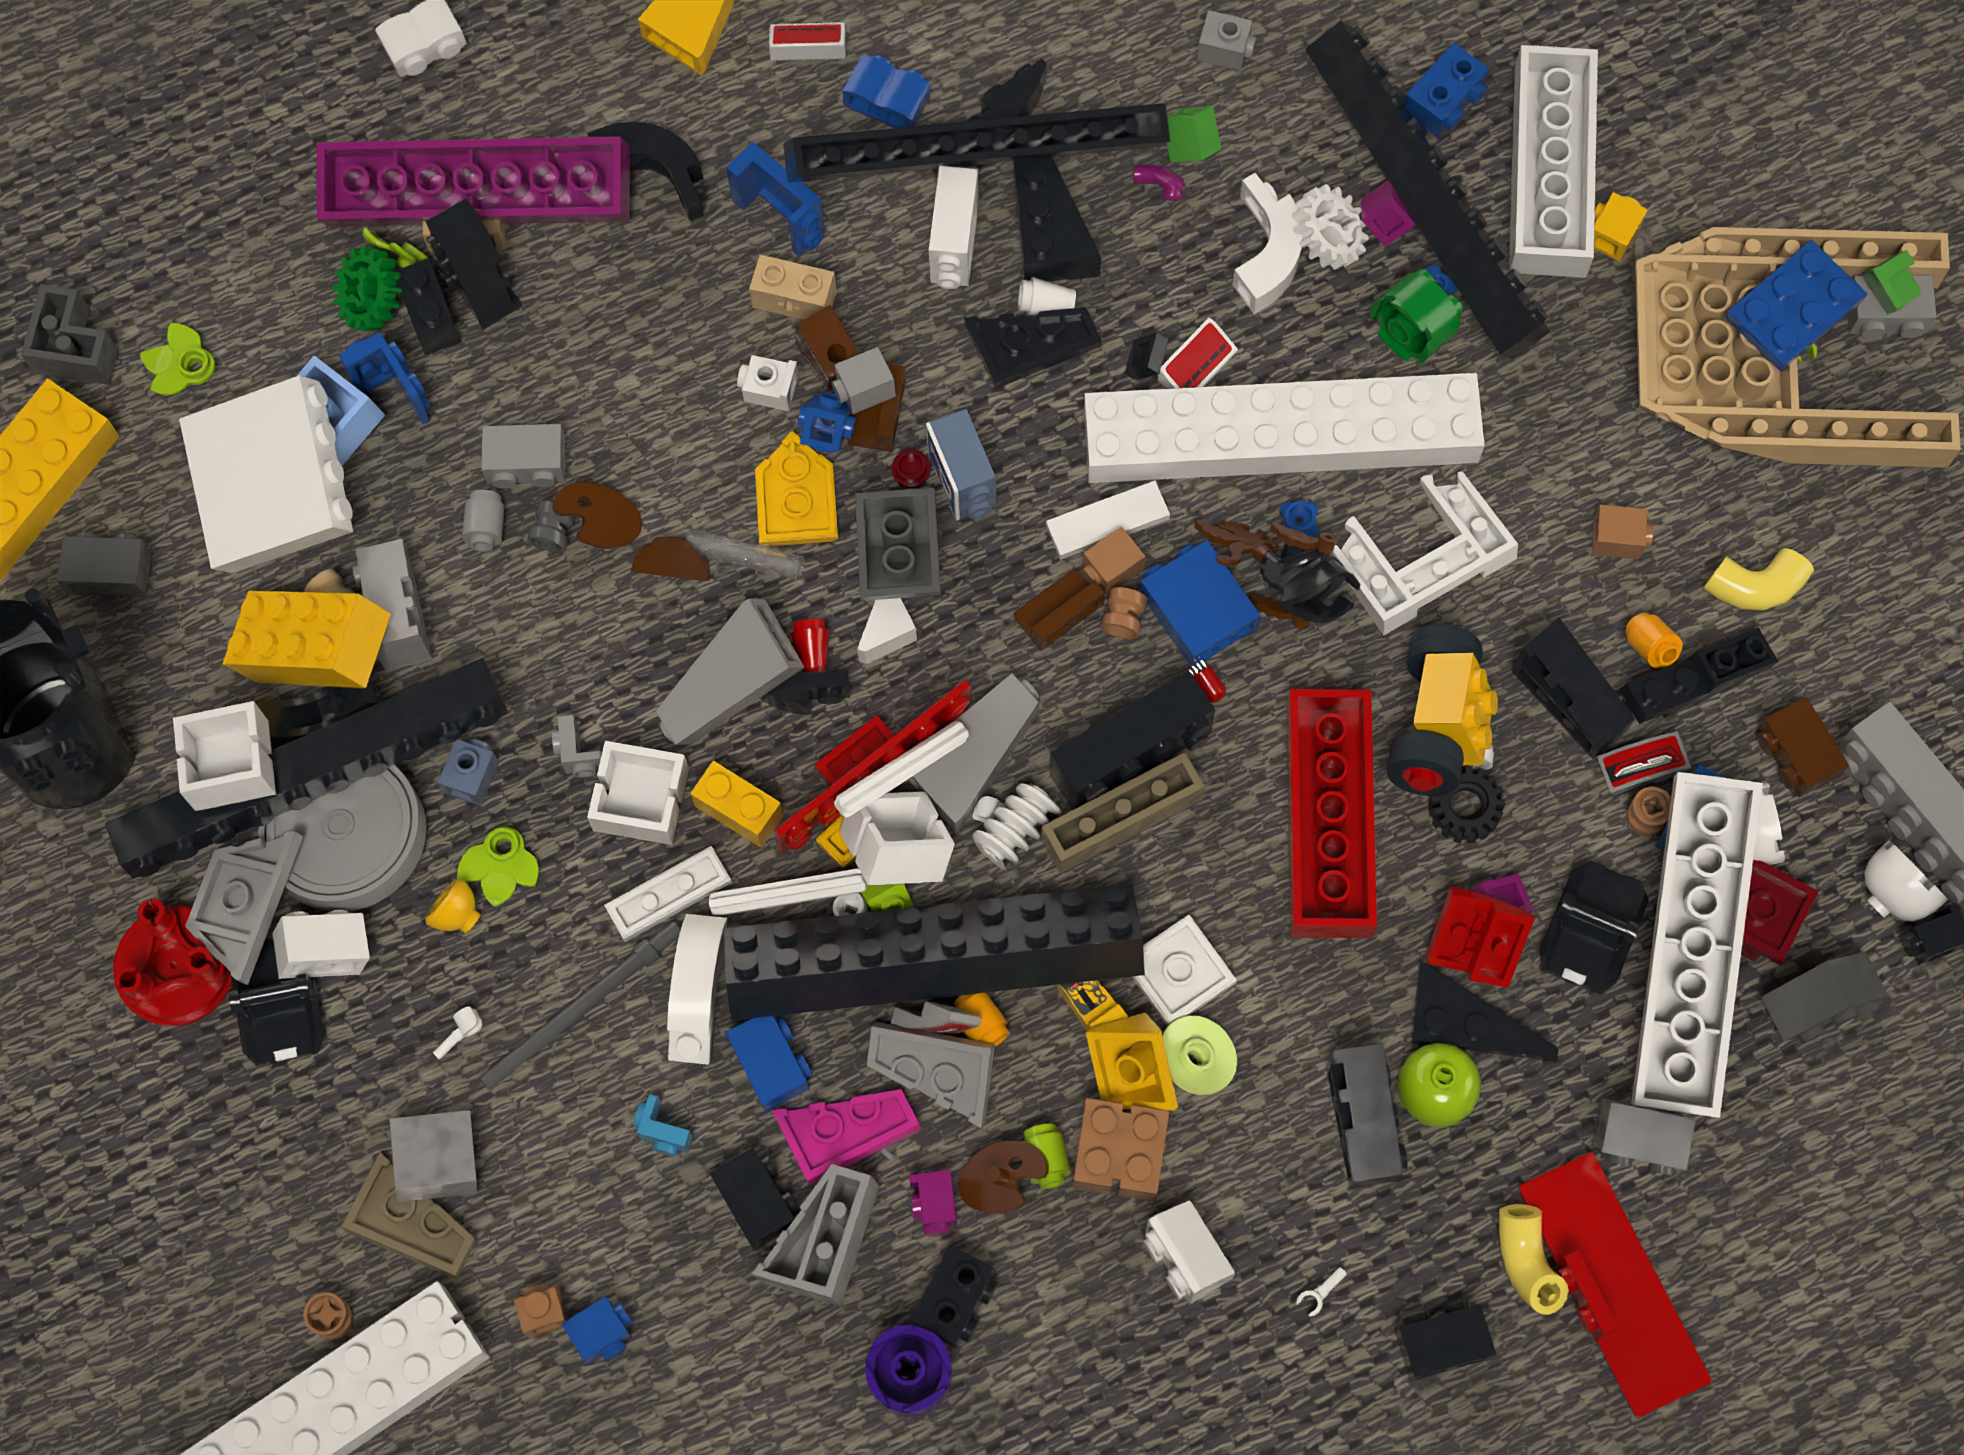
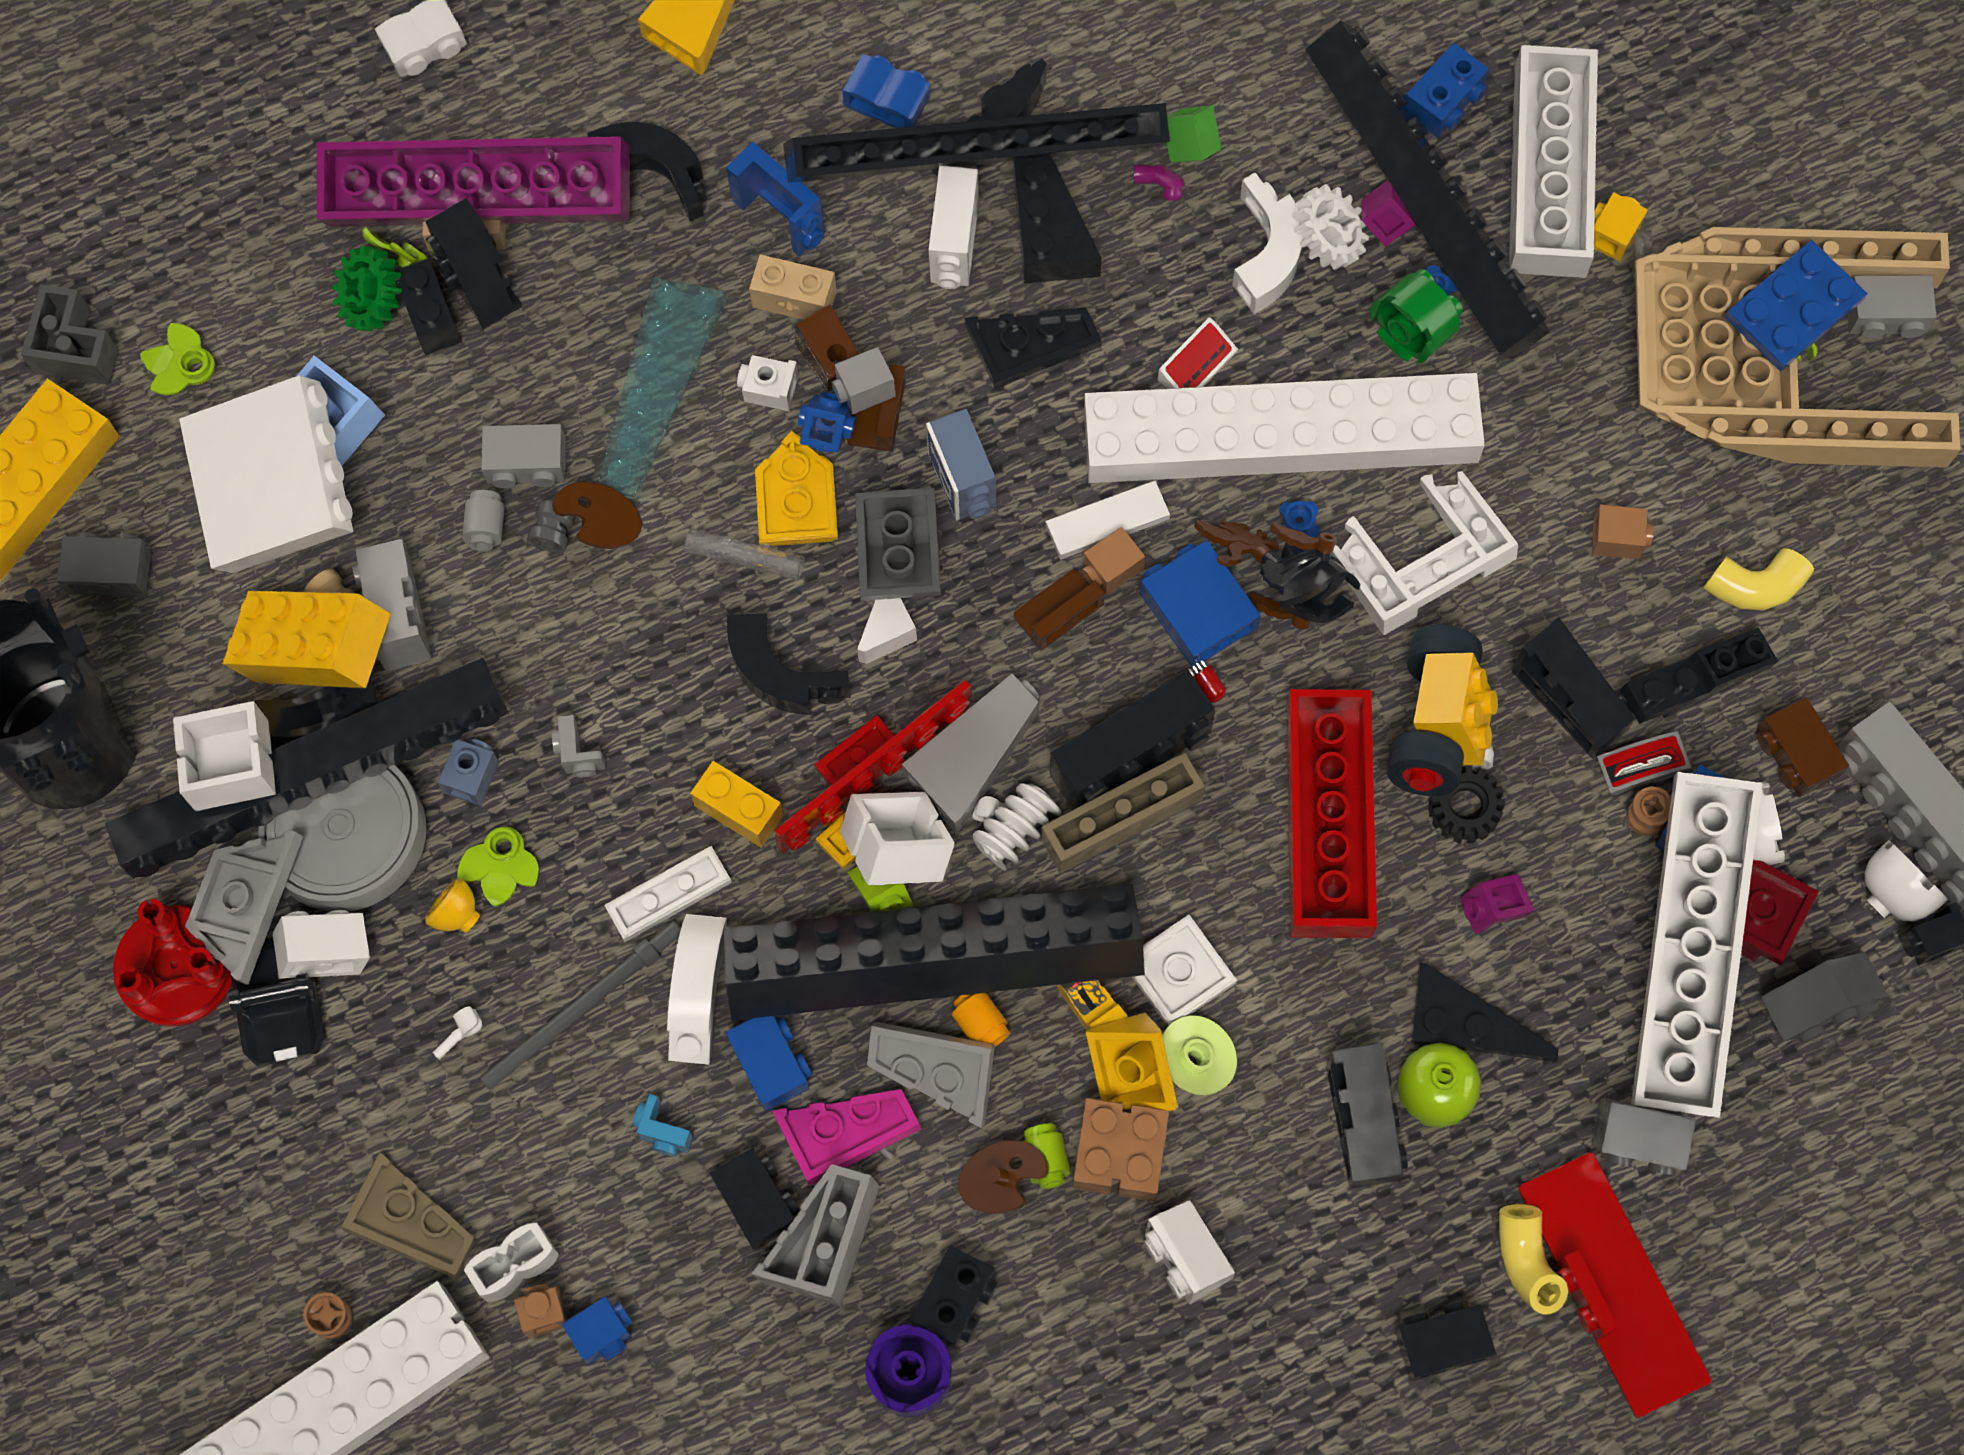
(376, 362): blue bracket -> none
(433, 1156): flat silver piece -> none
(501, 1269): none -> white brick
(641, 795): white piece -> none
(665, 355): none -> clear light blue wing
(671, 558): reddish brown tile -> none
(730, 674): light grey slope -> none
(787, 892): white axle -> none
(807, 41): slope -> none
(811, 644): red cone -> none
(853, 901): white hinge -> none
(901, 769): white axle -> none
(911, 469): dark red plate -> none
(934, 1202): magenta brick -> none
(936, 1019): light grey slope -> none
(1044, 296): white cone -> none
(1124, 613): medium nougat wheel -> none
(1146, 356): black tile -> none
(1226, 40): light grey brick -> none
(1323, 1290): white hand -> none
(1479, 937): red slope -> none
(1593, 927): black shield -> none
(1653, 640): light orange brick -> none
(1893, 282): bright green panel -> none

